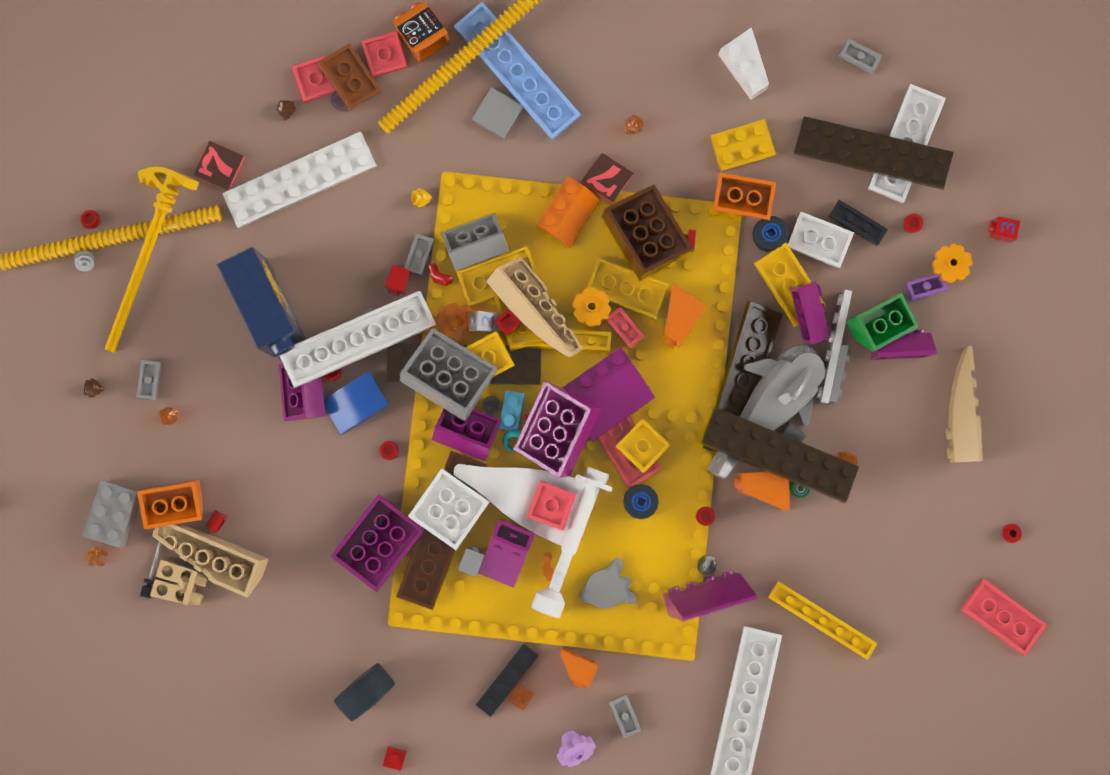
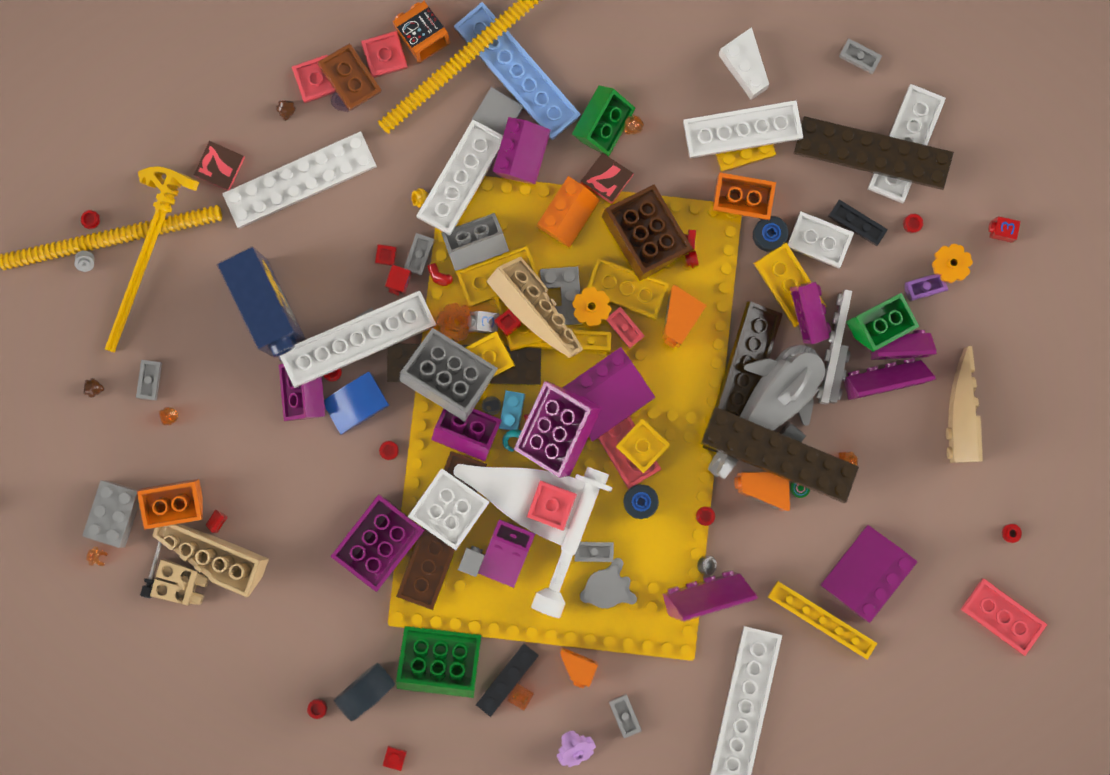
(317, 708): none -> red tile
(385, 255): none -> red tile
(438, 662): none -> green slope
(460, 177): none -> white plate
(521, 151): none -> magenta slope
(548, 570): orange piece -> none
(568, 280): none -> light grey plate
(595, 552): none -> light grey plate
(603, 120): none -> green slope
(691, 259): none -> red plate
(743, 129): none -> white plate
(868, 573): none -> magenta slope
(887, 379): none -> magenta slope

